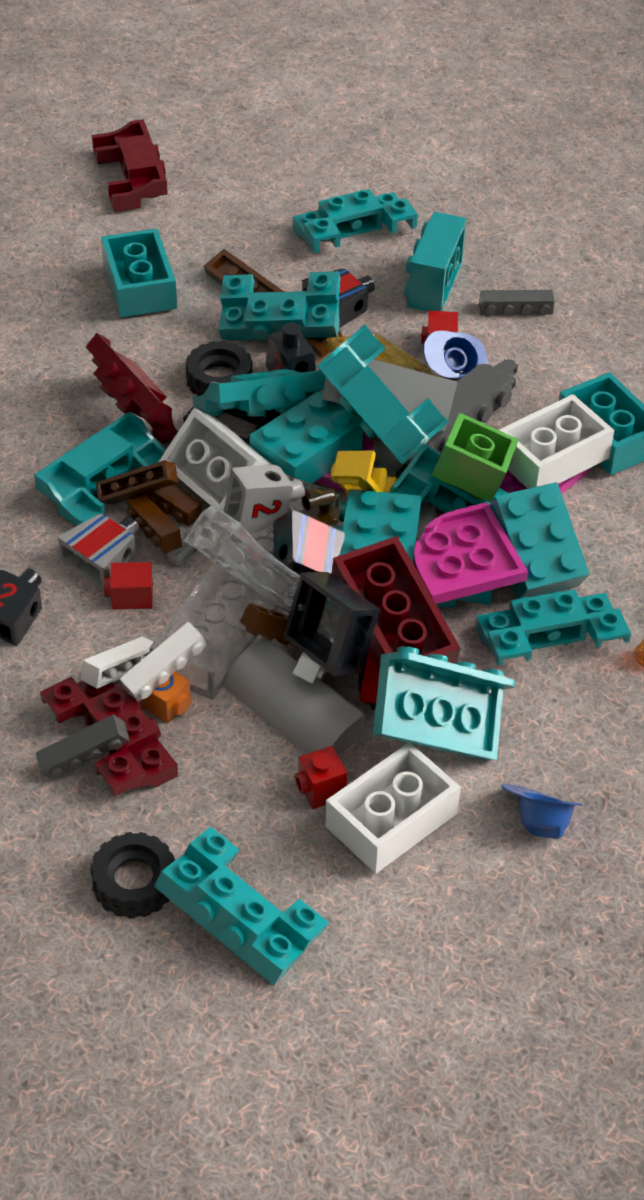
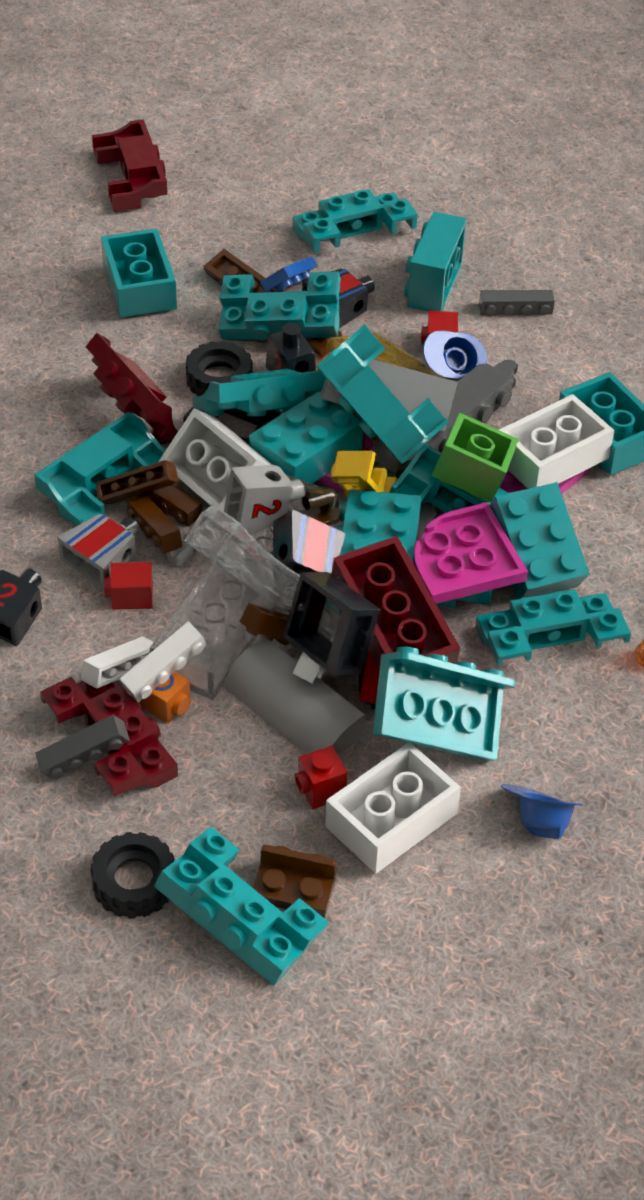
(289, 275): none -> blue plate
(293, 875): none -> reddish brown bracket

